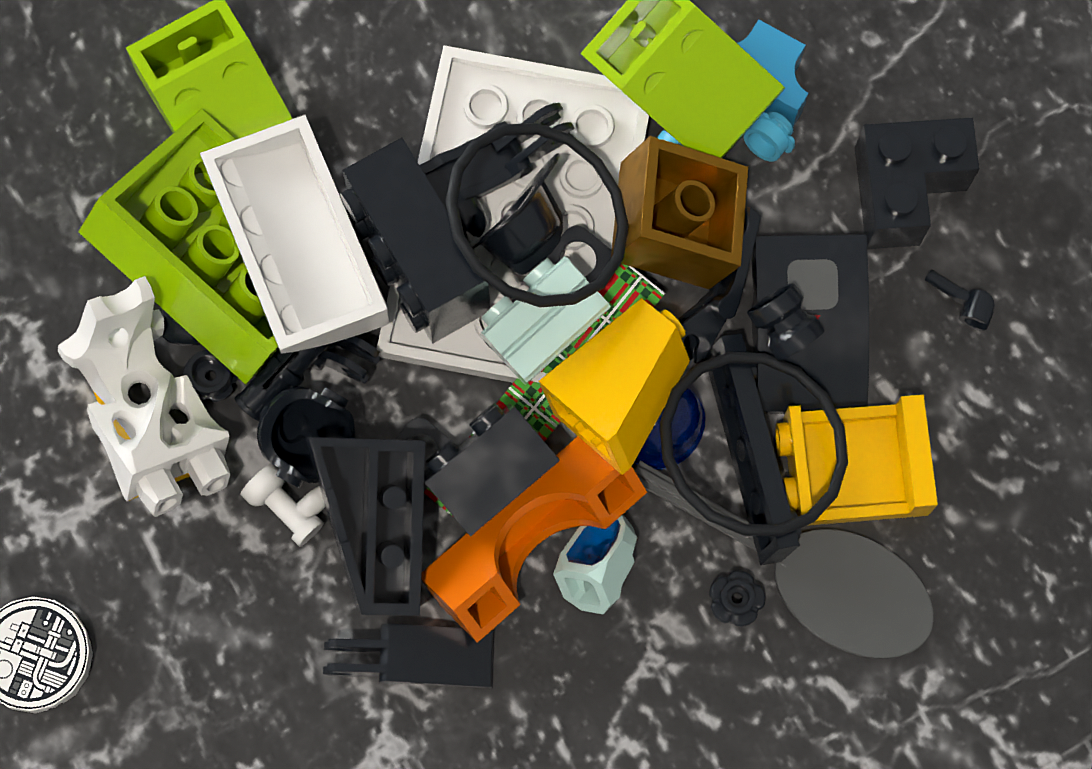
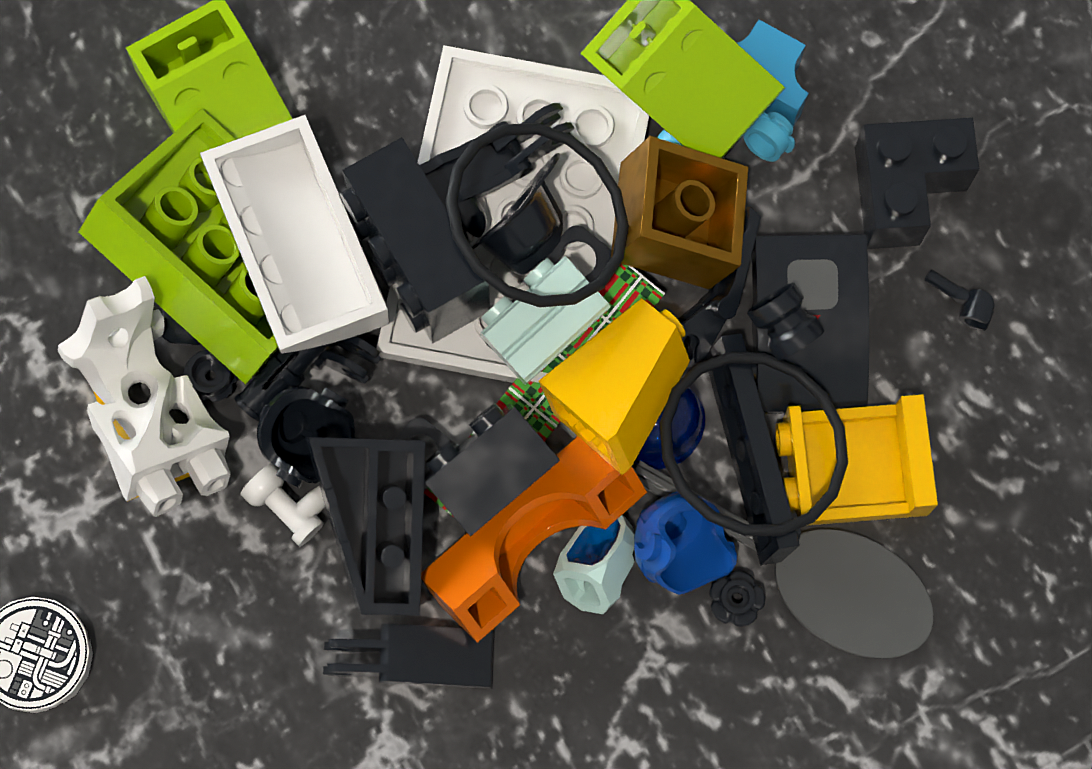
(680, 546): none -> blue cap

